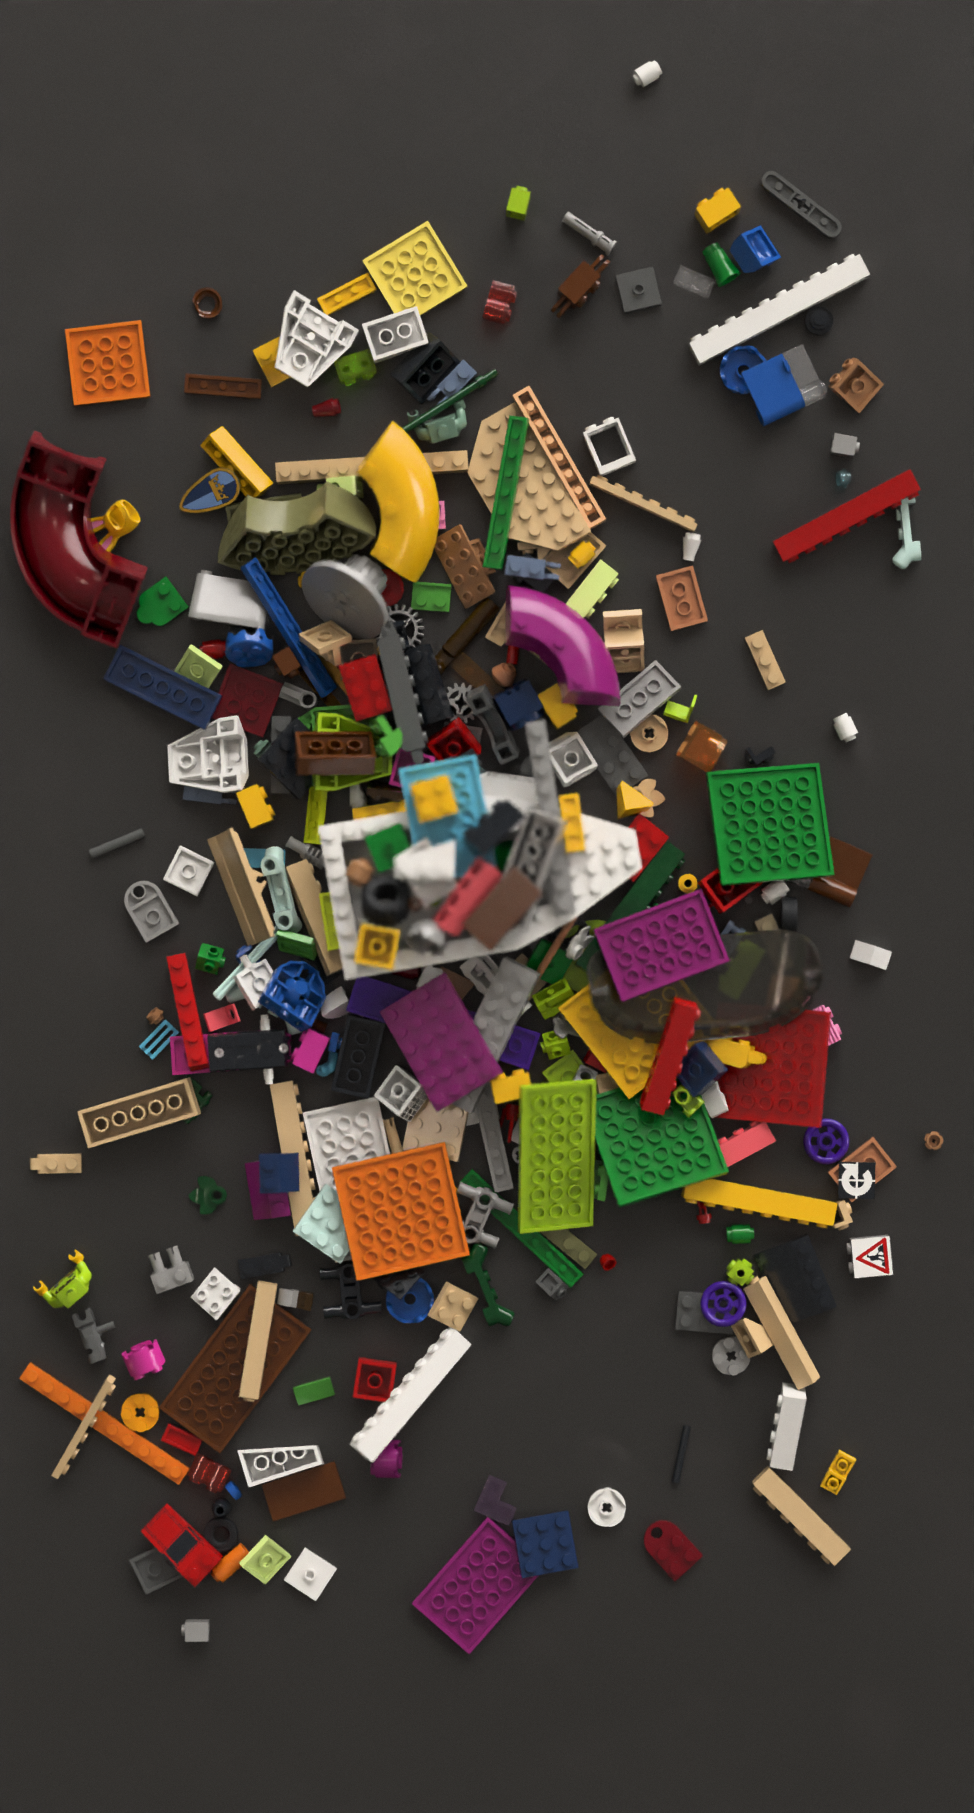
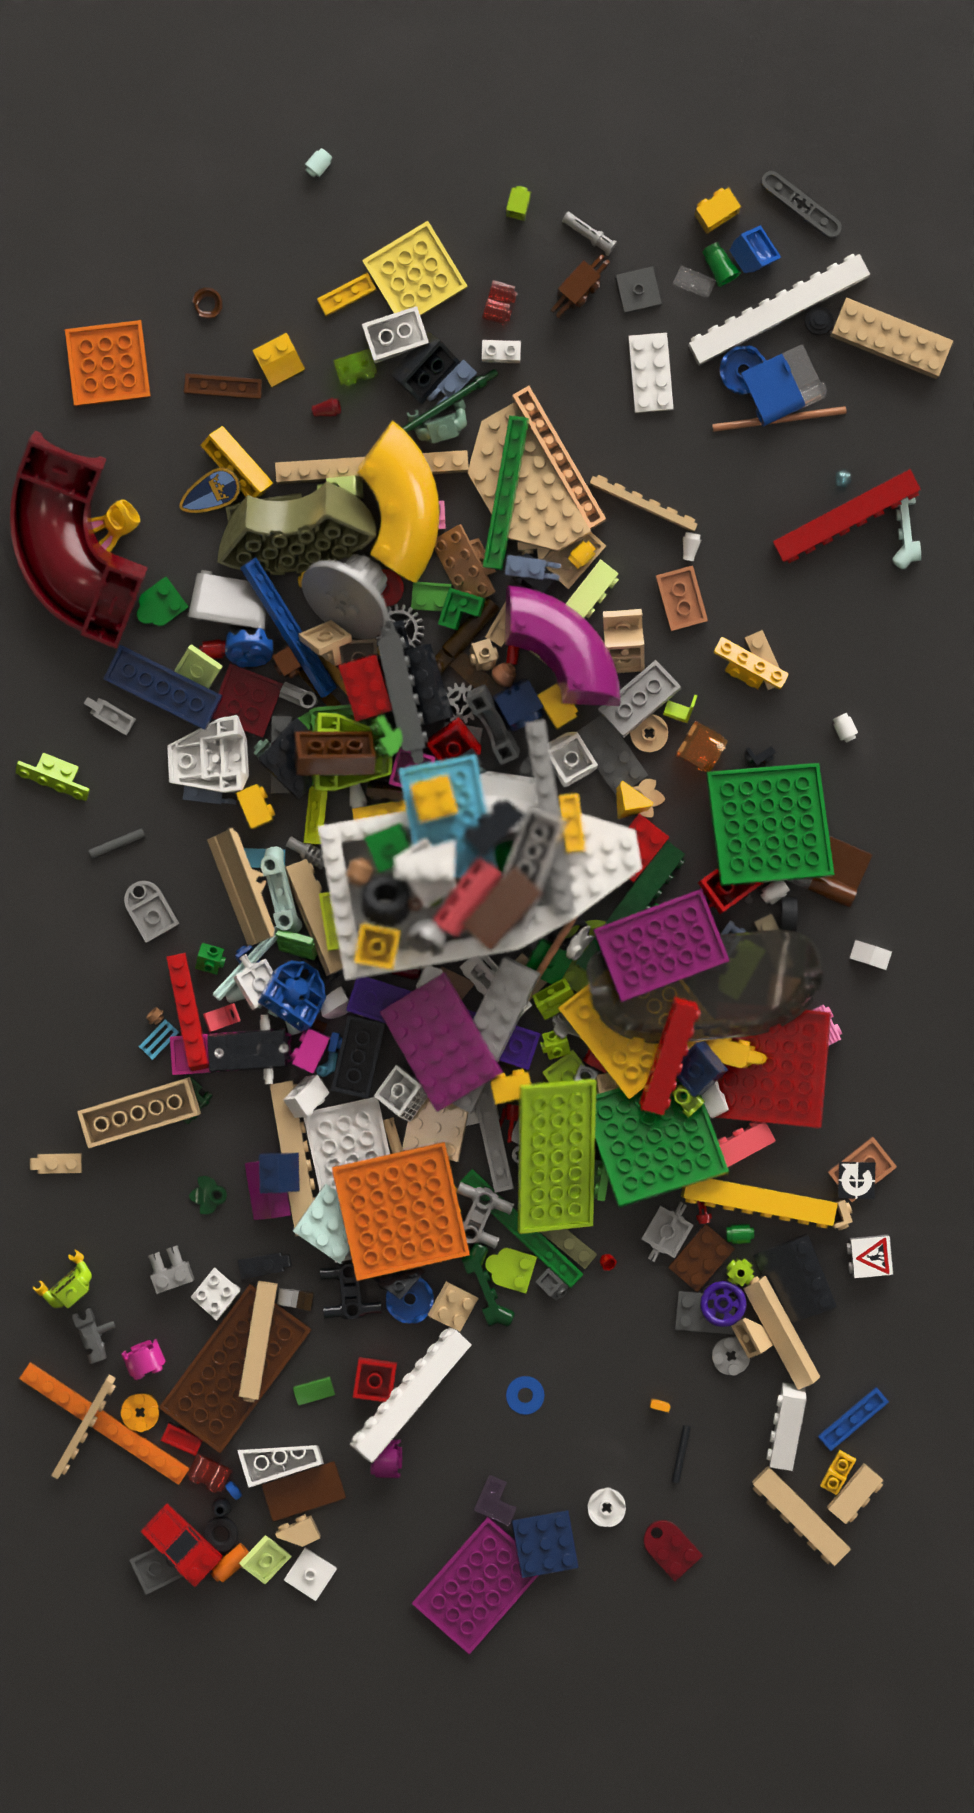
(54, 774): none -> lime bracket
(111, 715): none -> light grey hinge
(188, 870): white plate -> none
(196, 1630): light grey brick -> none
(299, 1533): none -> tan slope
(306, 1096): none -> white brick
(310, 340): white wedge -> none
(318, 163): none -> light aqua brick
(456, 604): none -> green plate
(483, 655): none -> tan brick
(501, 351): none -> white brick
(511, 1269): none -> lime plate
(534, 1386): none -> blue piece
(617, 464): white window -> none
(647, 73): white brick -> none
(650, 372): none -> white plate
(659, 1405): none -> light orange tile
(667, 1231): none -> light grey plate
(683, 888): yellow brick -> none
(701, 1257): none -> reddish brown plate
(749, 666): none -> yellow bracket
(791, 417): none -> nougat piece
(830, 1157): dark purple plate -> none
(844, 445): light grey brick -> none
(853, 1419): none -> blue tile
(855, 384): medium nougat plate -> none
(855, 1494): none -> tan brick
(891, 338): none -> tan brick
(938, 1140): medium nougat plate -> none

